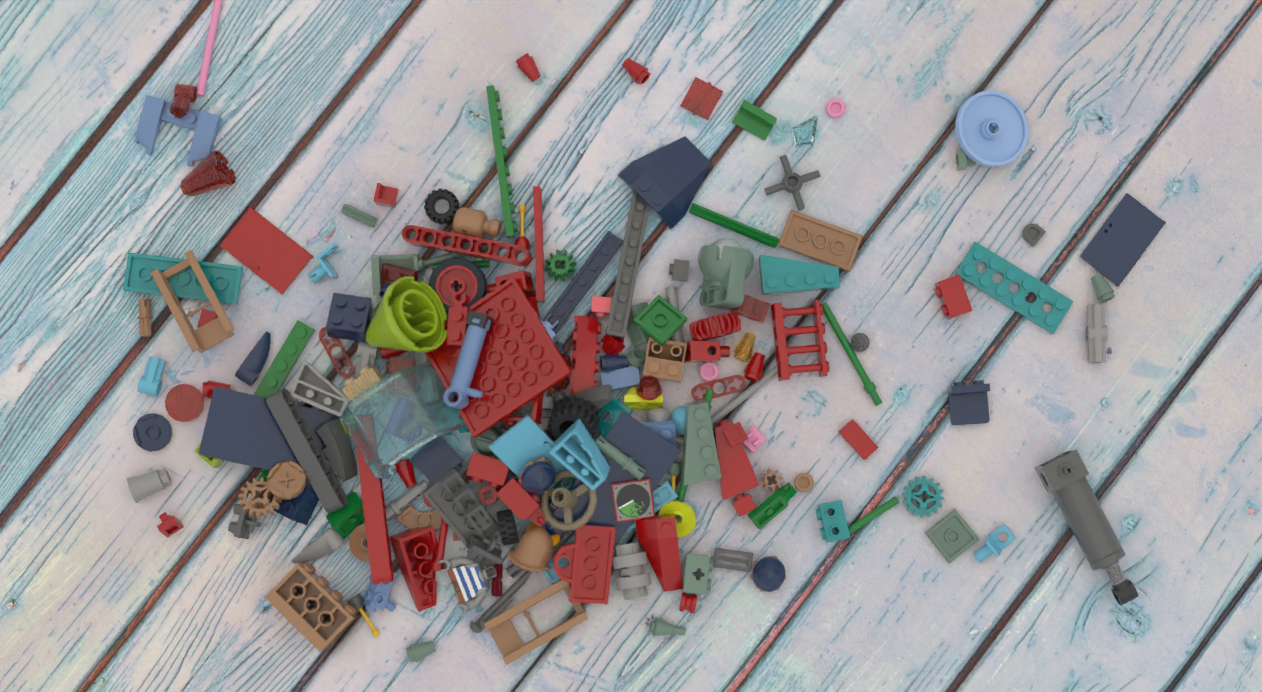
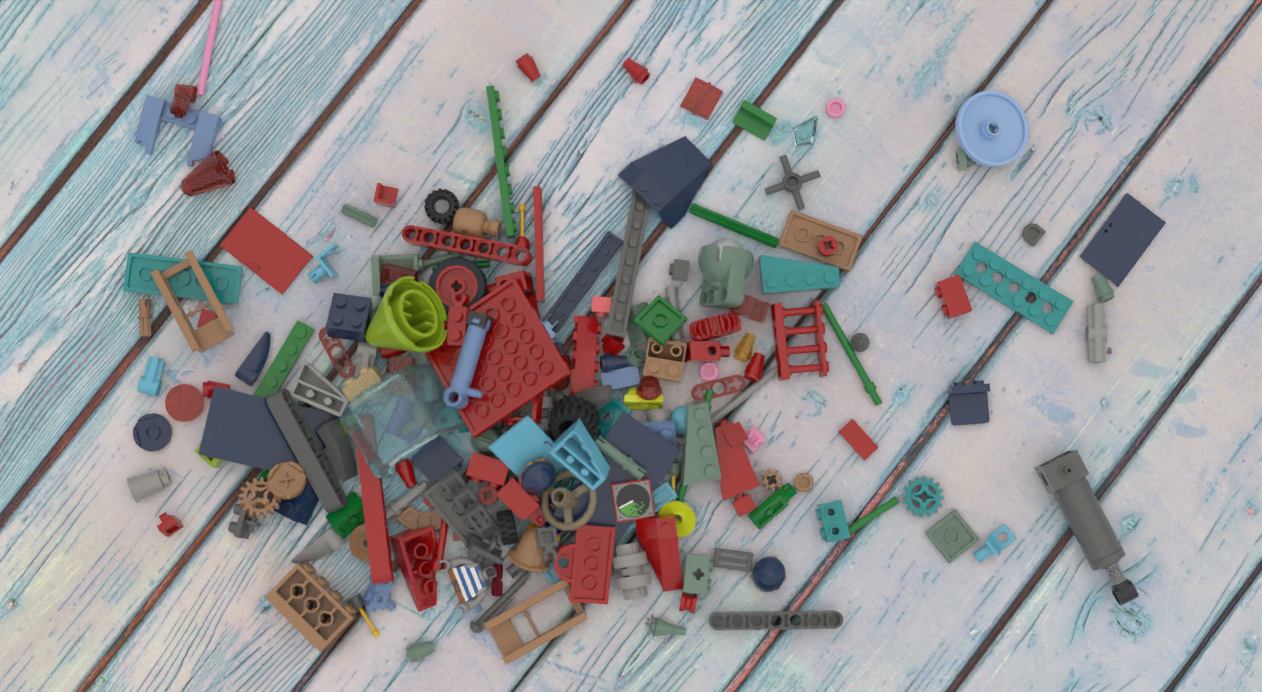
(547, 540): none -> dark grey plate
(559, 272): green gear -> none
(785, 620): none -> dark grey beam
(825, 249): none -> red wheel

